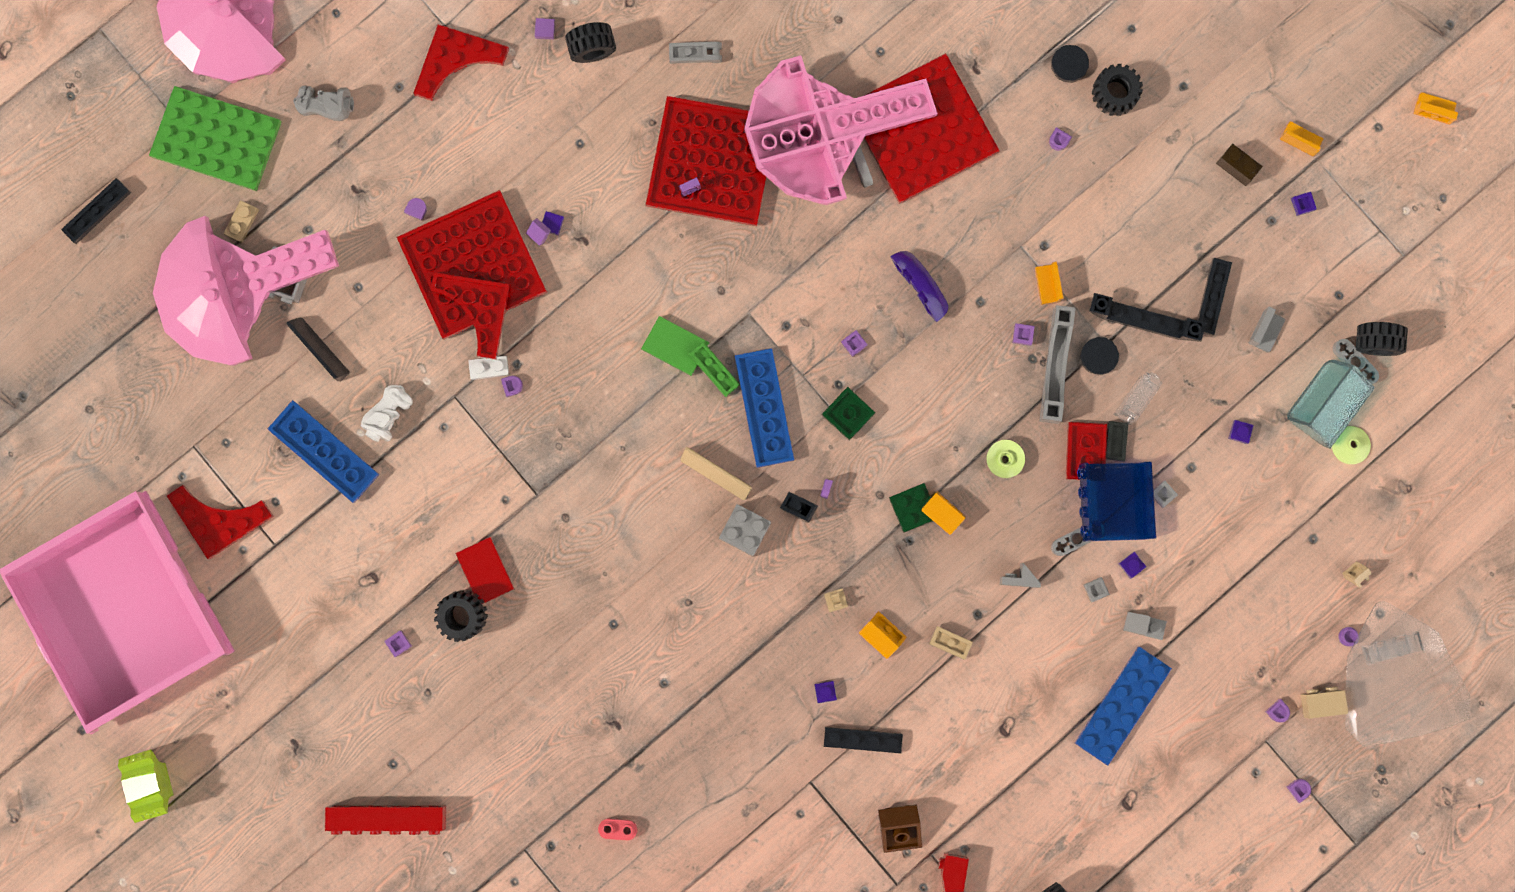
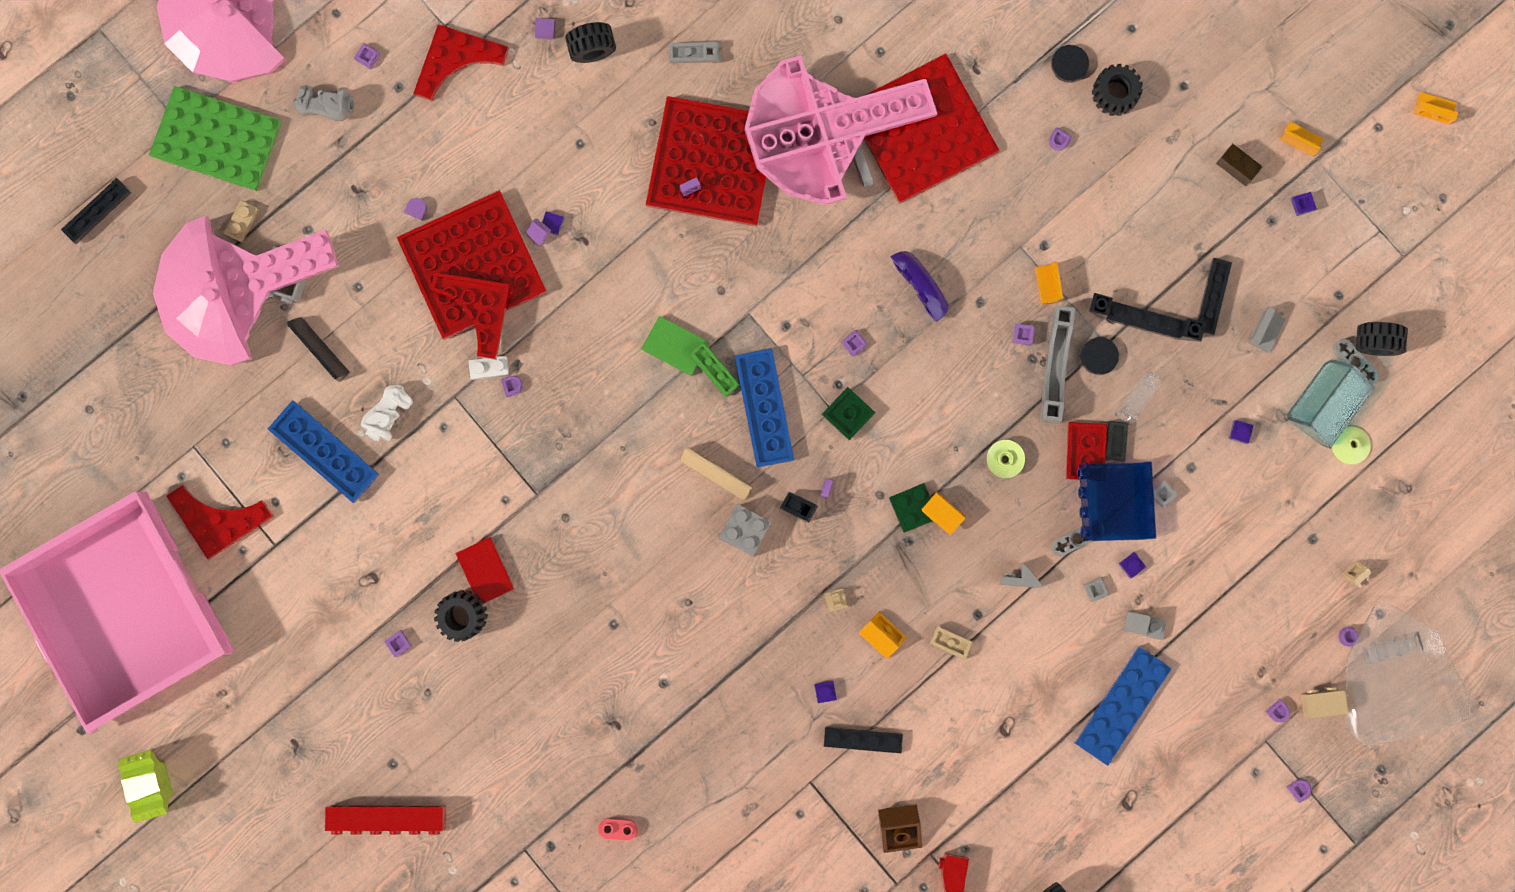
(367, 56): none -> medium lavender tile

